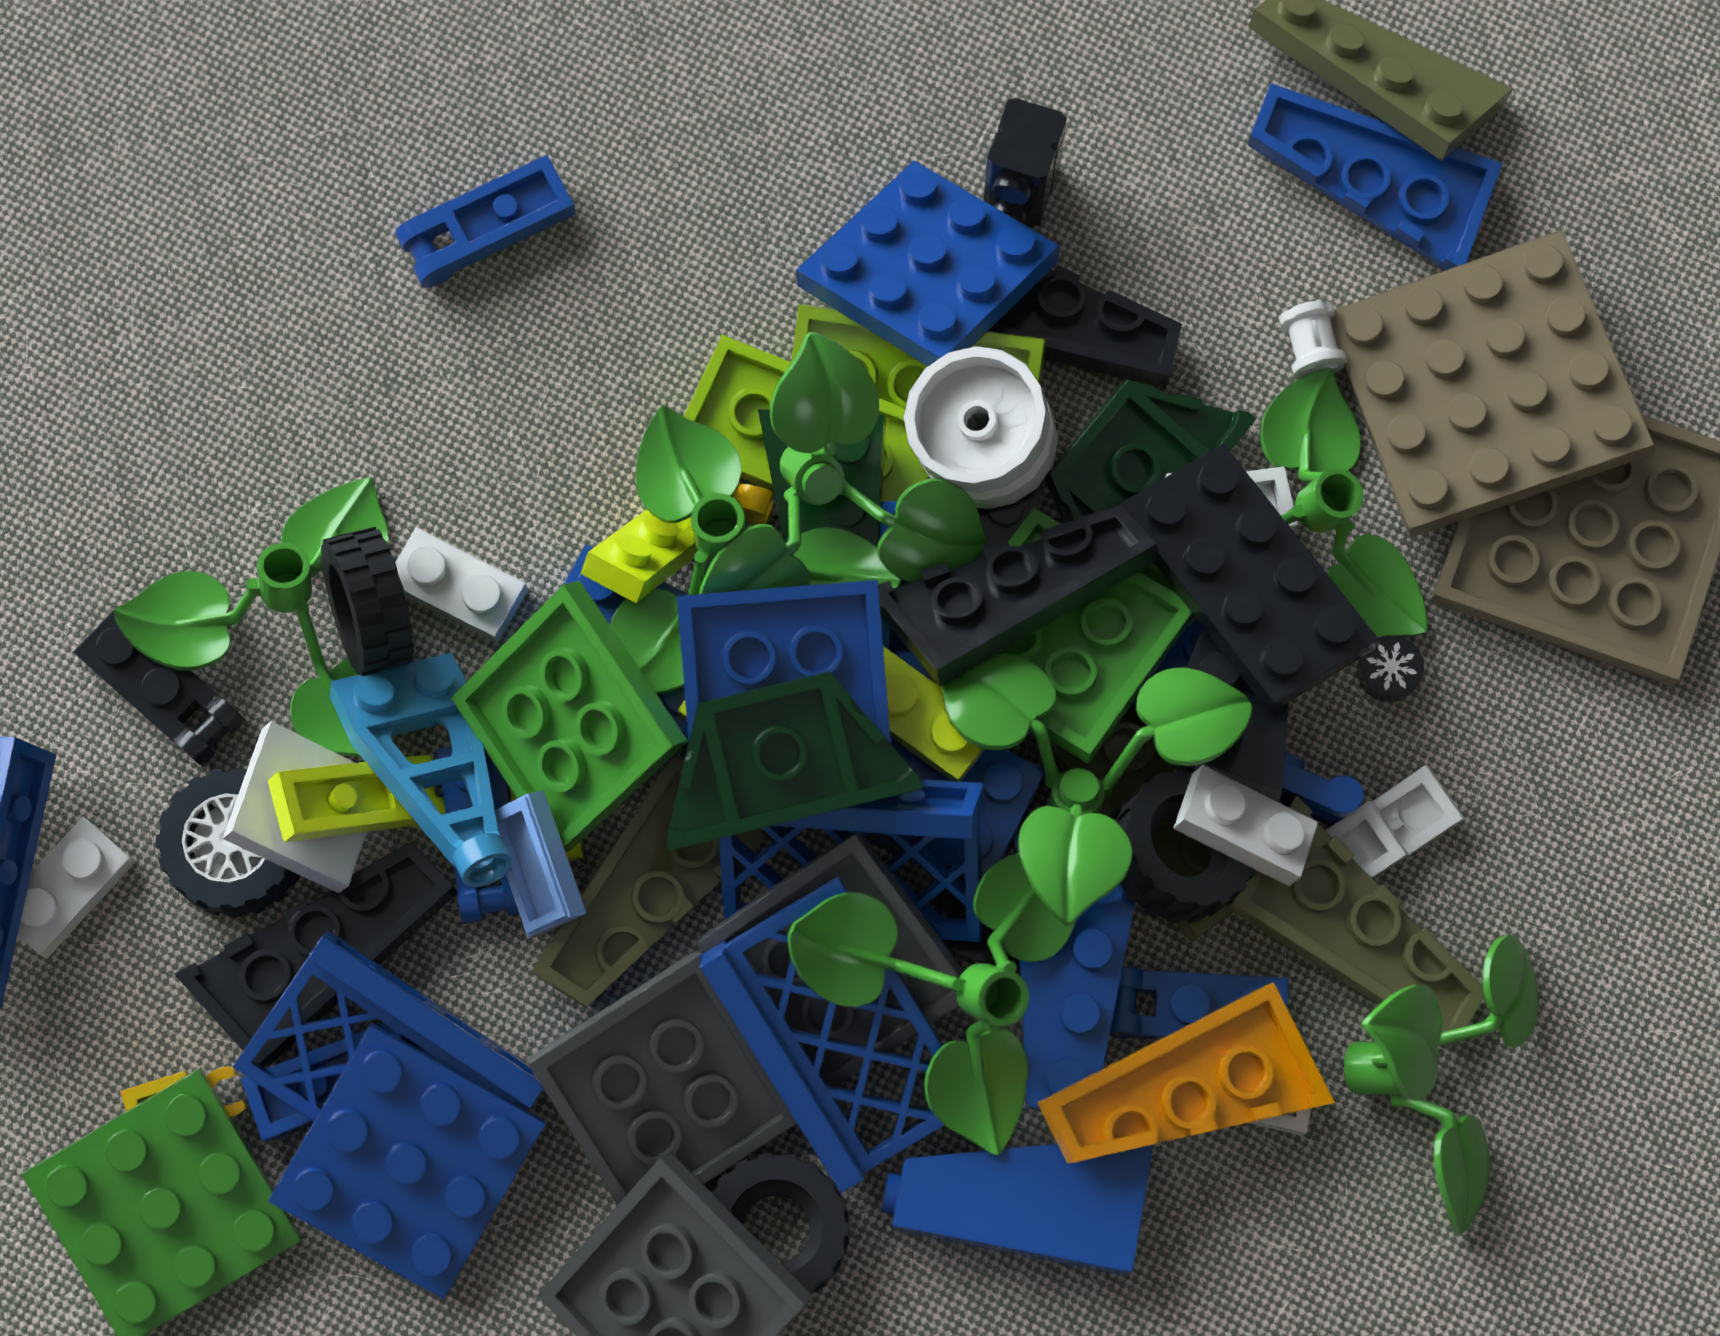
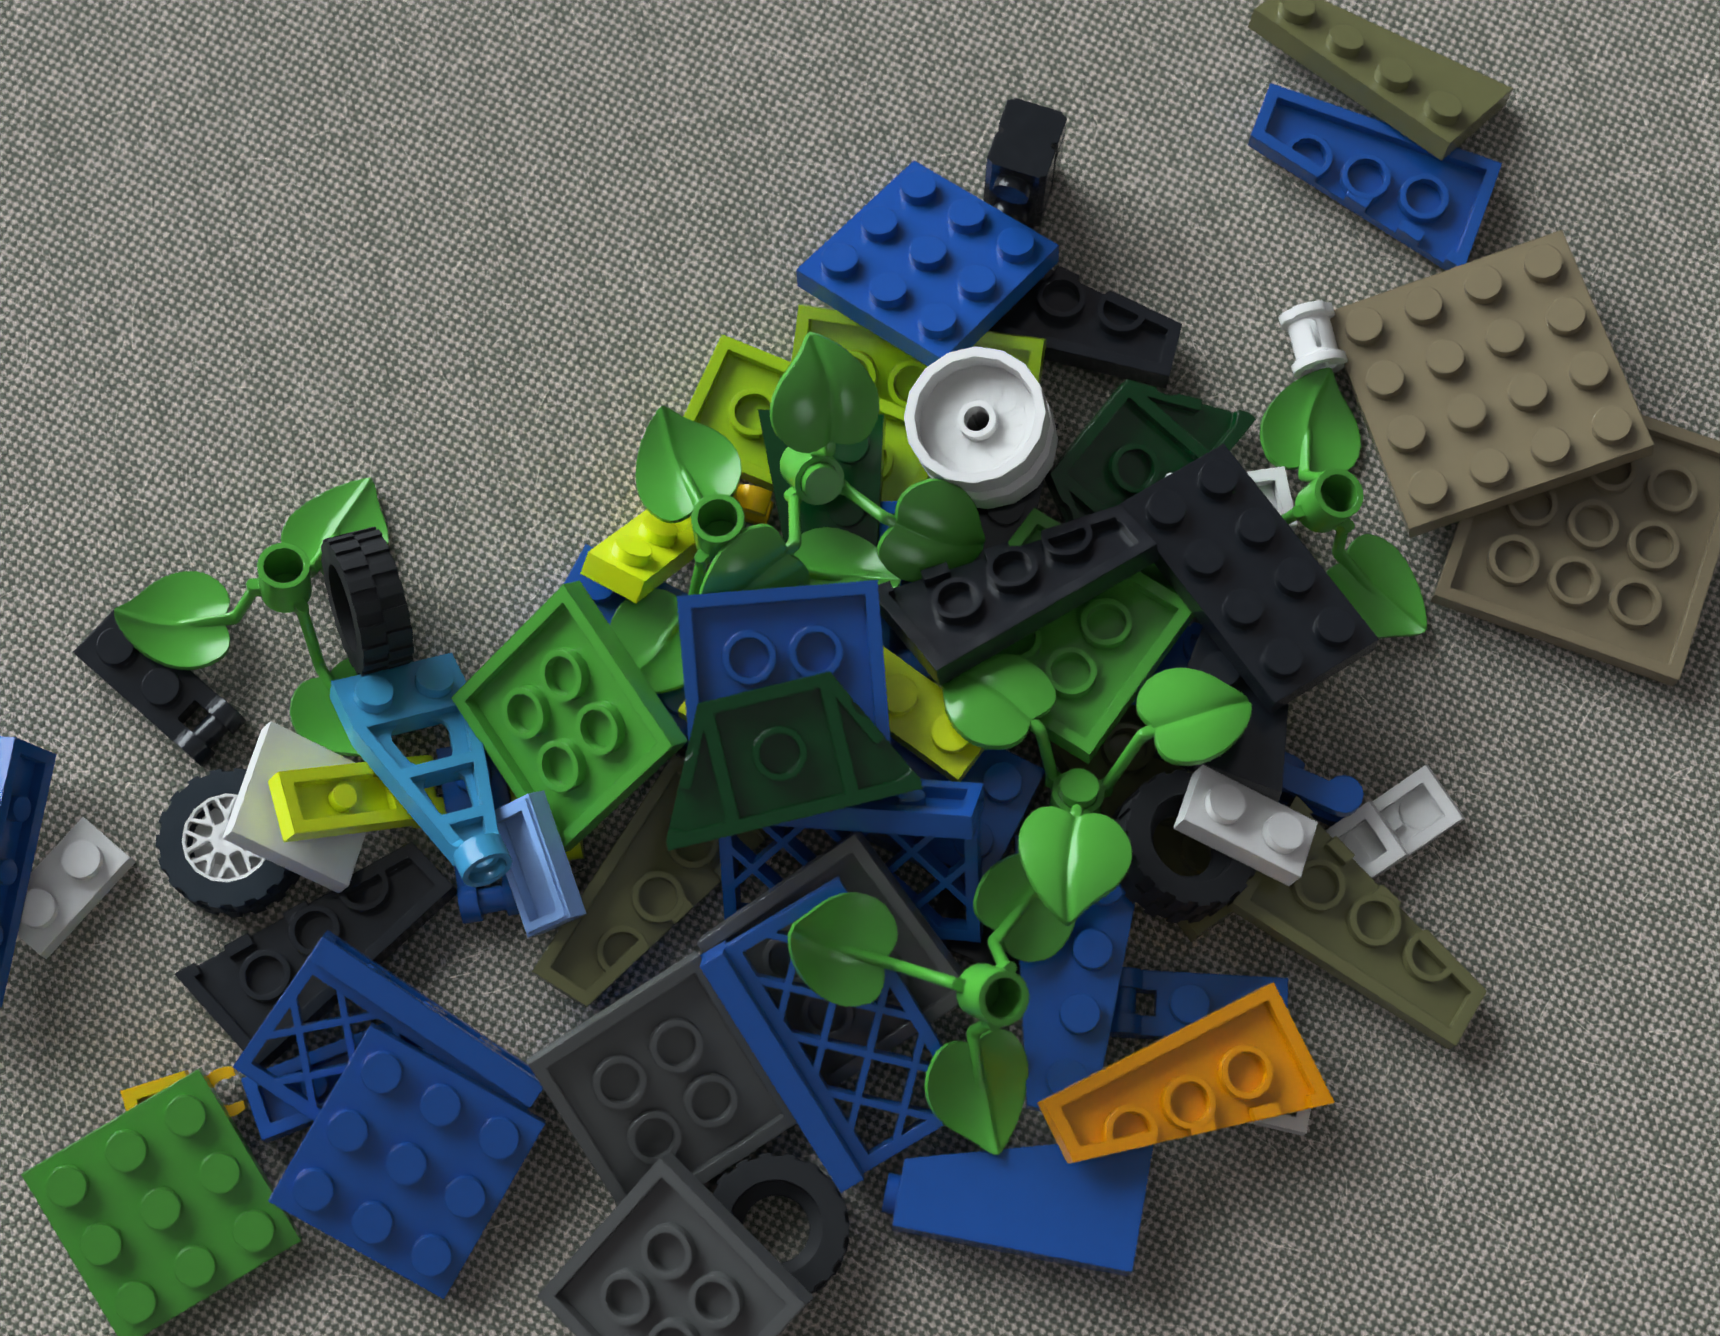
(459, 585): white plate -> none
(486, 220): blue plate -> none
(1391, 669): black tile -> none
(1406, 1066): bright green plant -> none

